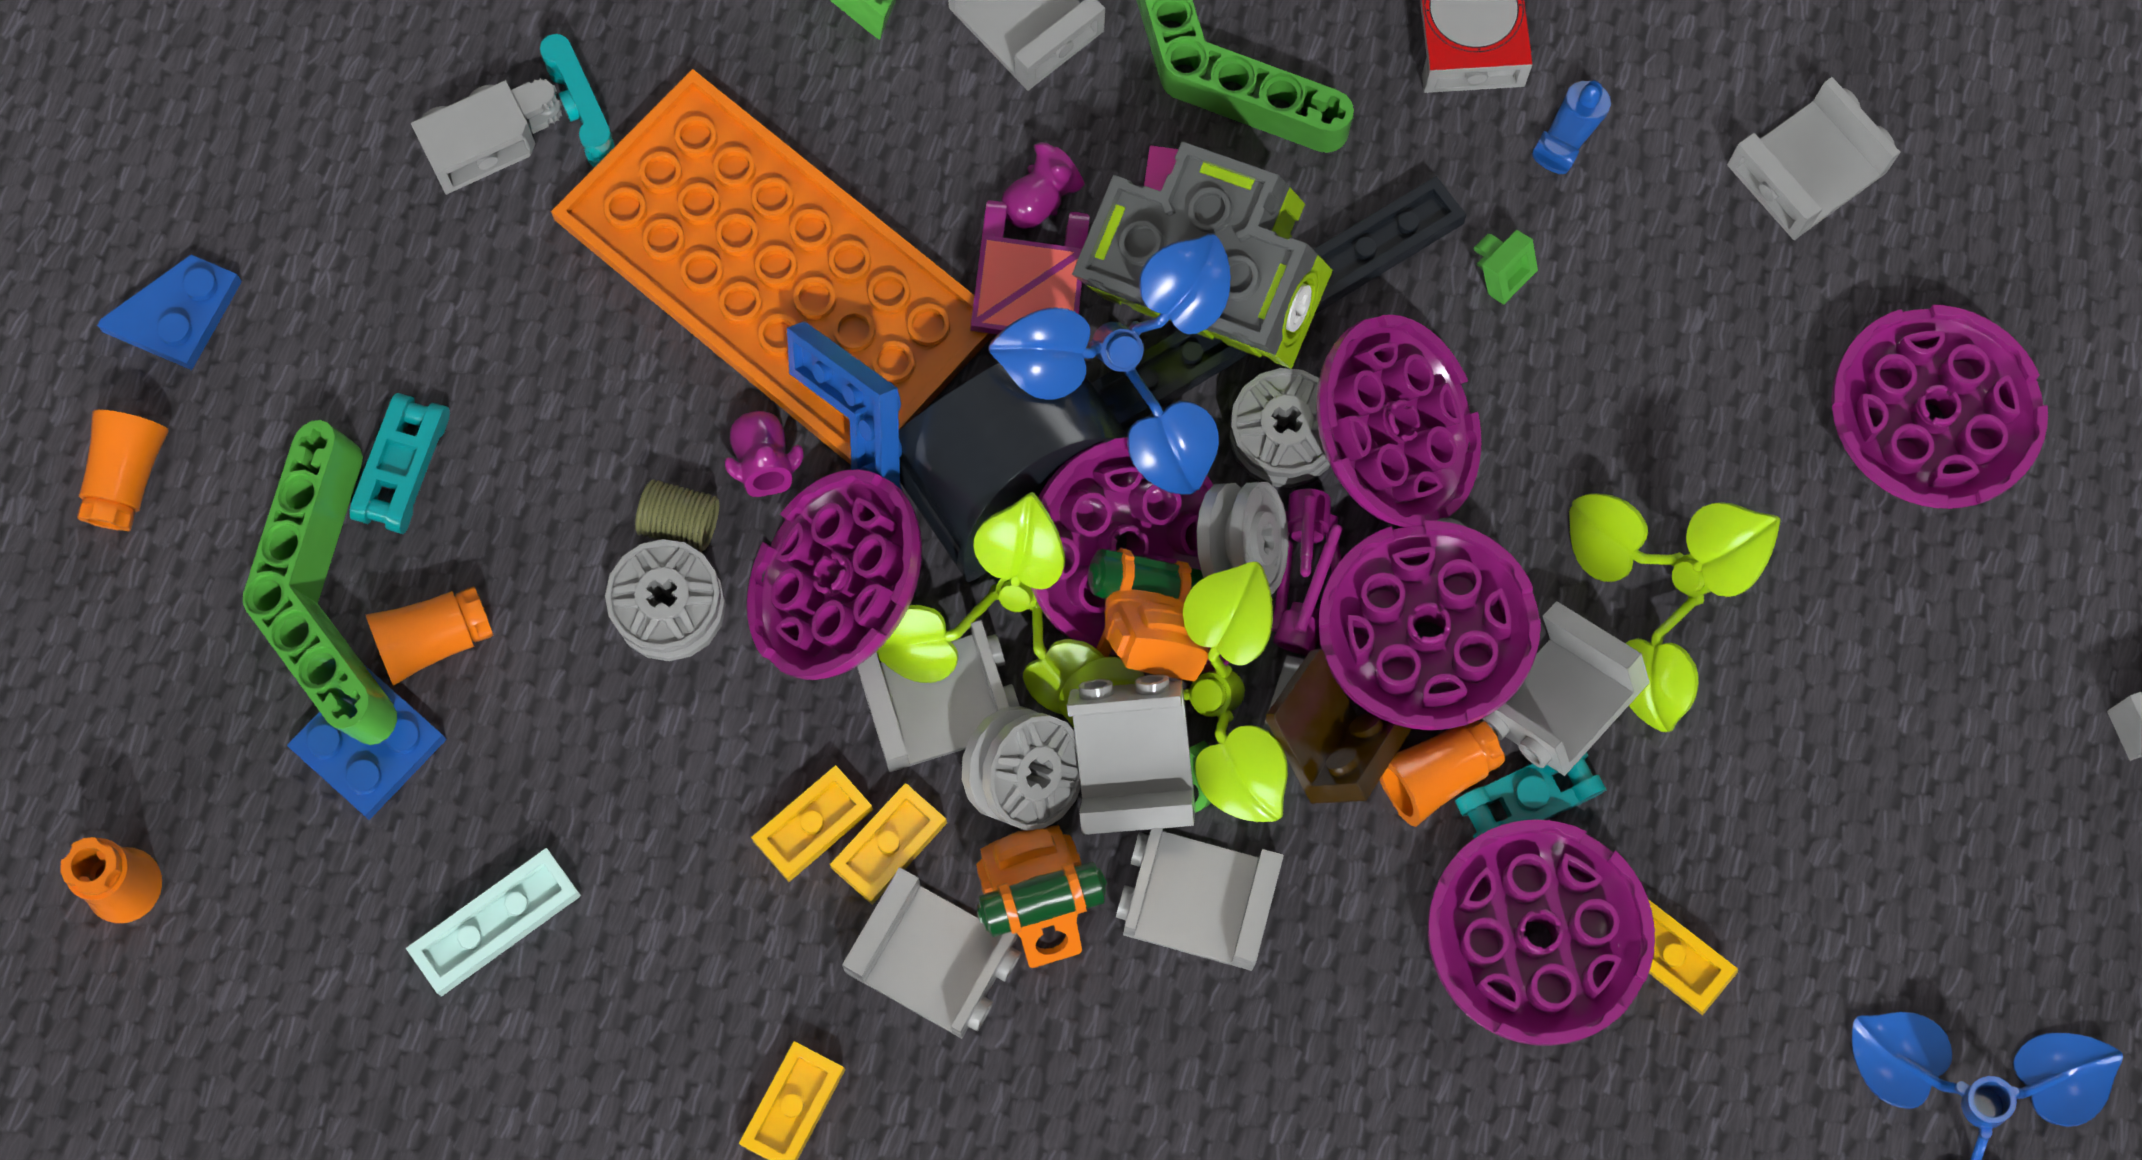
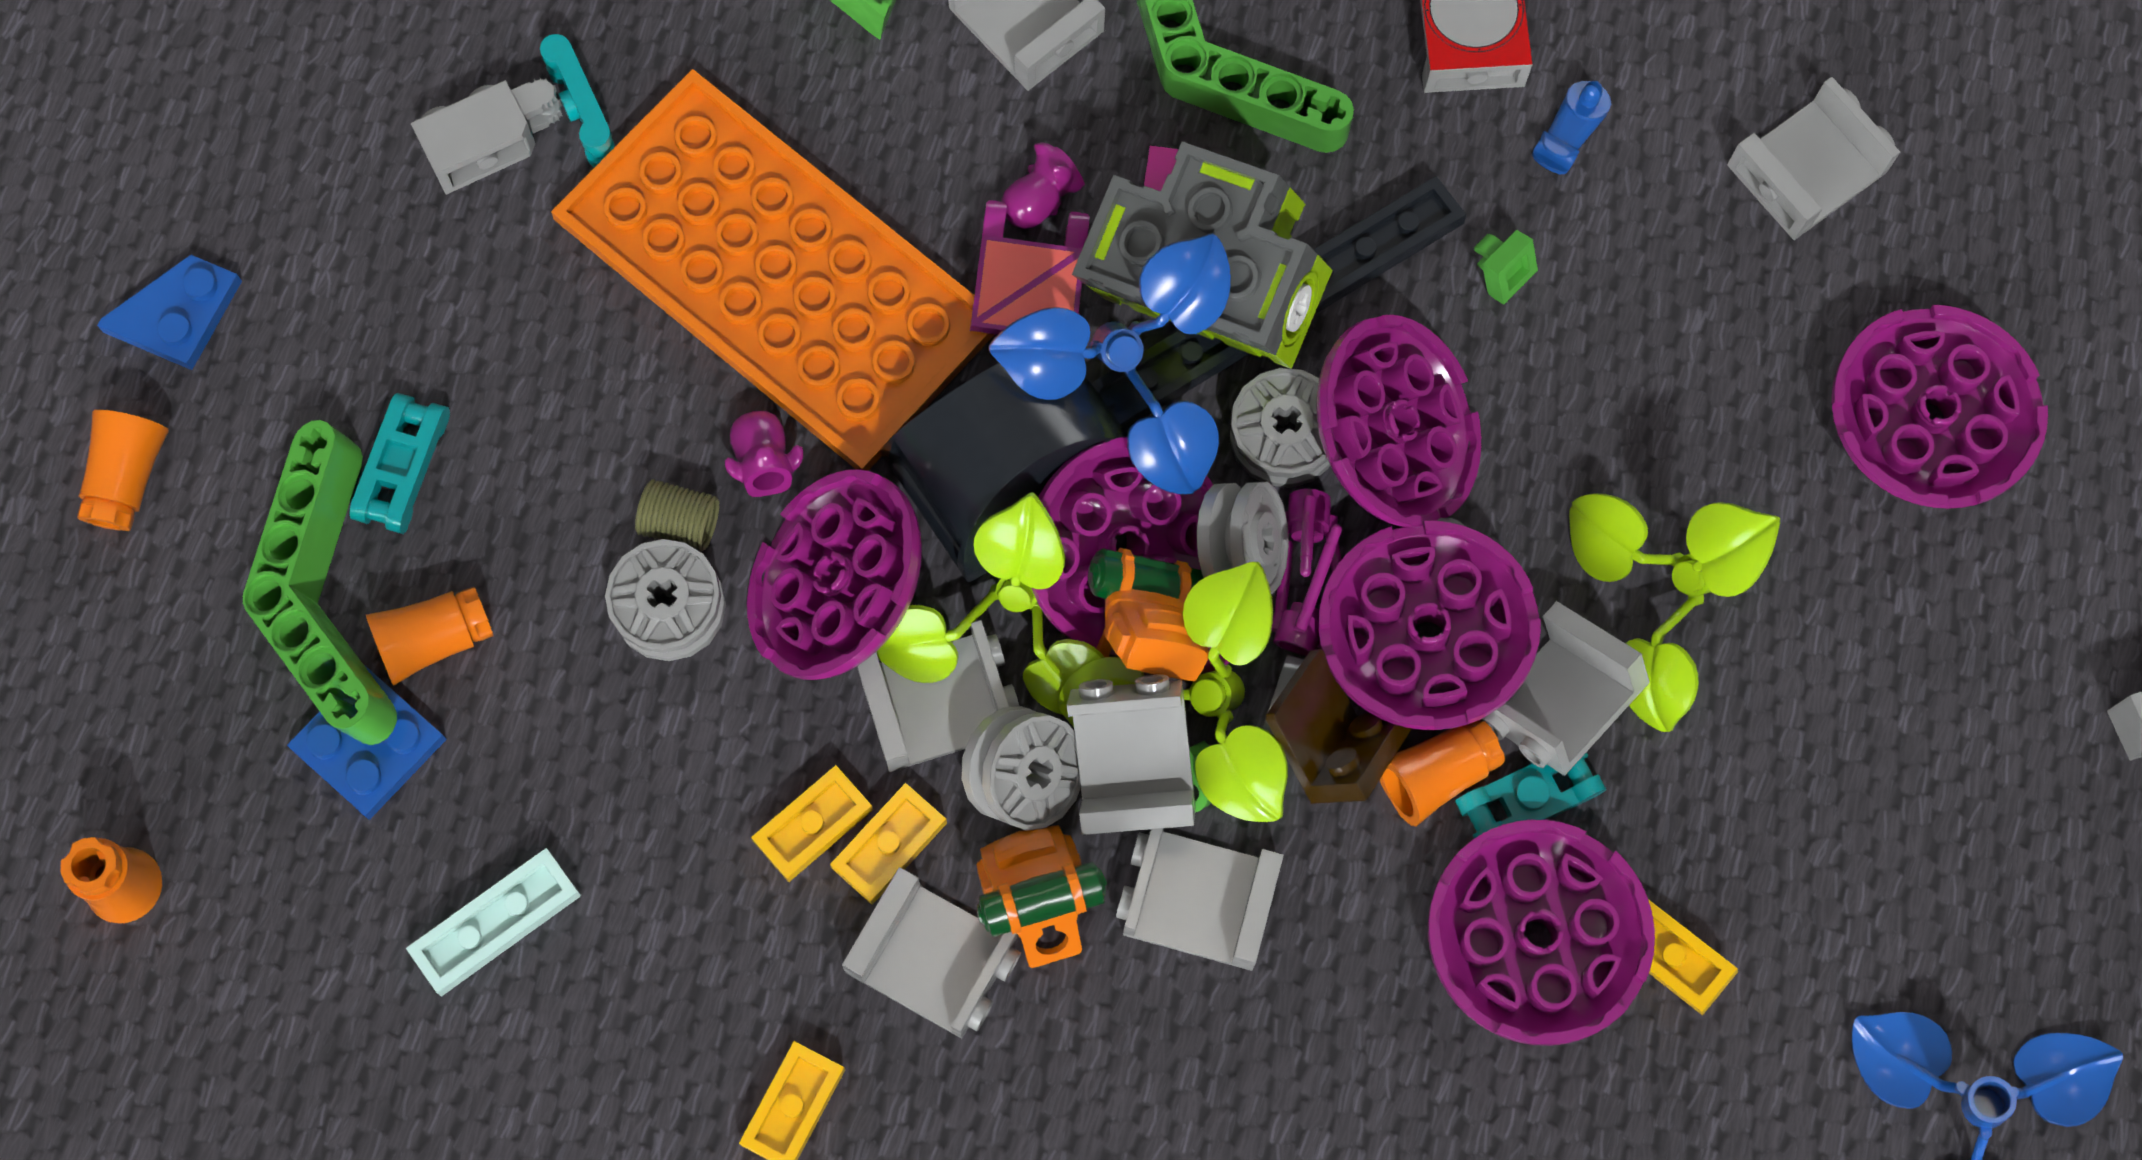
(855, 392): blue plate -> none

